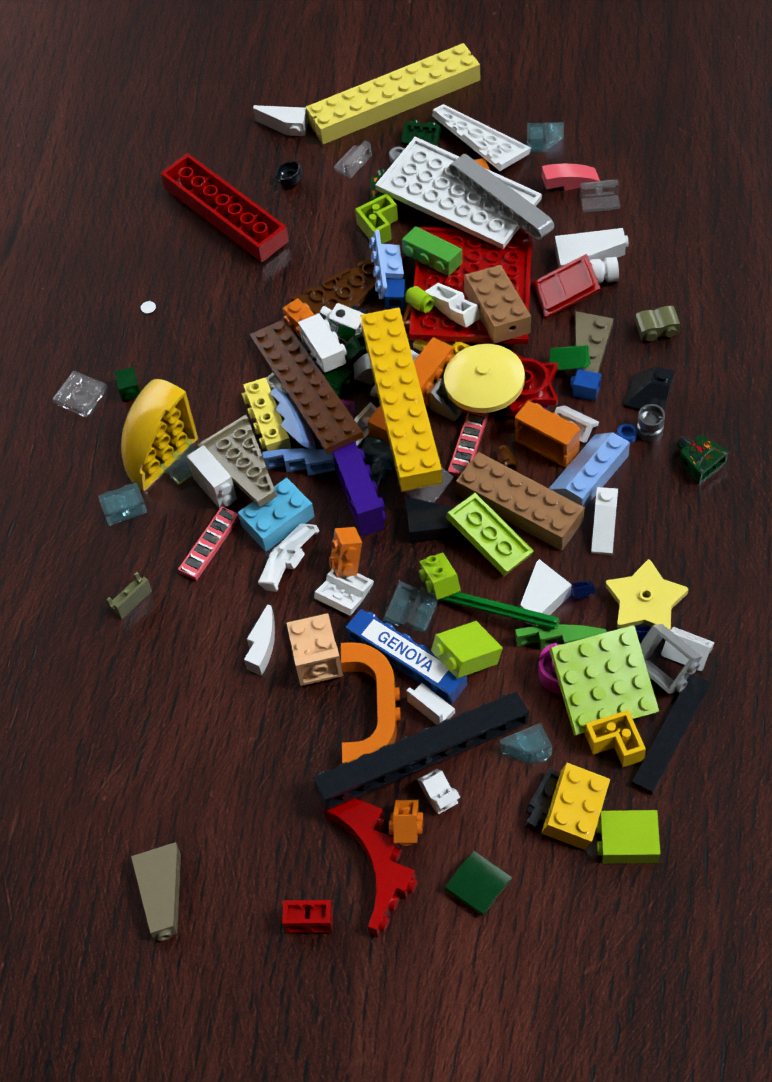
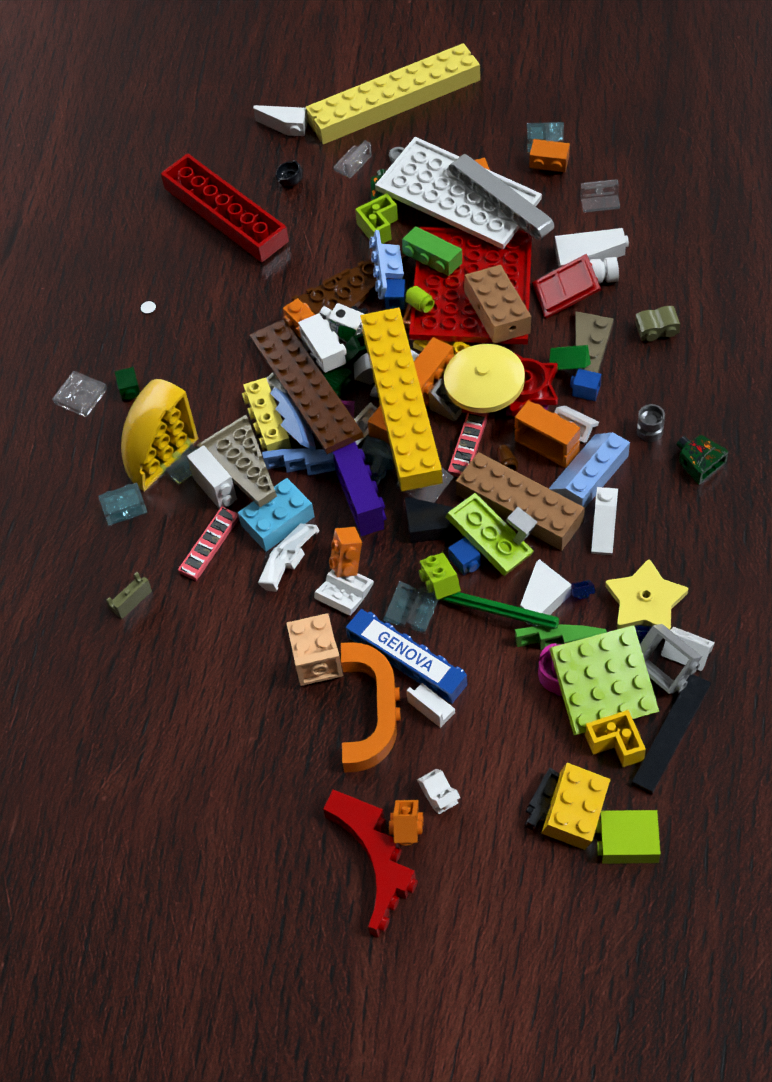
(159, 884): dark tan slope -> none
(261, 642): white slope -> none
(307, 916): red brick -> none
(420, 750): black brick -> none
(428, 132): dark green bracket -> none
(454, 305): white slope -> none
(464, 556): none -> blue brick
(466, 649): lime brick -> none
(478, 883): dark green slope -> none
(490, 144): white wing -> none
(523, 523): none -> panel
(527, 745): clear light blue slope -> none
(549, 155): none -> orange brick
(568, 175): coral slope -> none
(627, 432): blue tile -> none
(650, 387): black slope -> none

